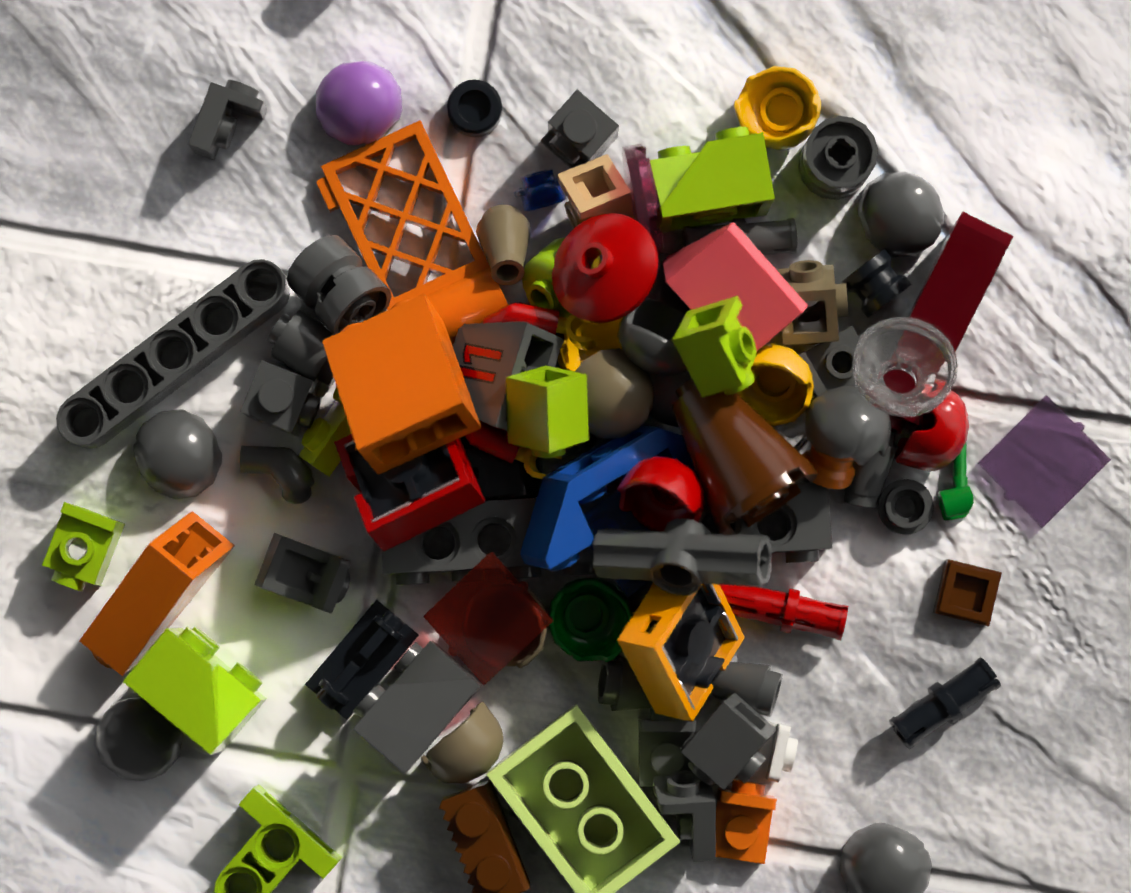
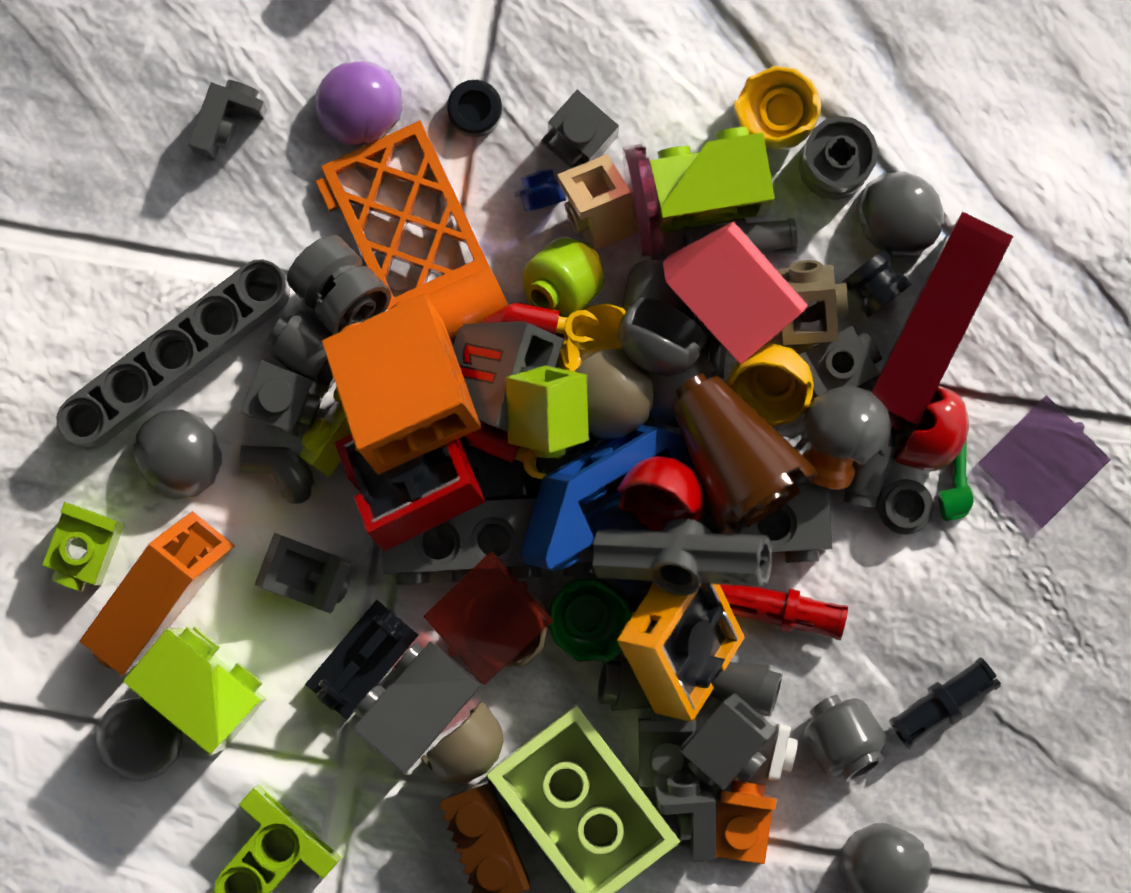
(504, 240): dark tan cone -> none
(619, 281): red dish -> none
(717, 348): lime brick -> none
(845, 737): none -> dark grey head
(910, 347): clear piece -> none
(967, 592): reddish brown tile -> none

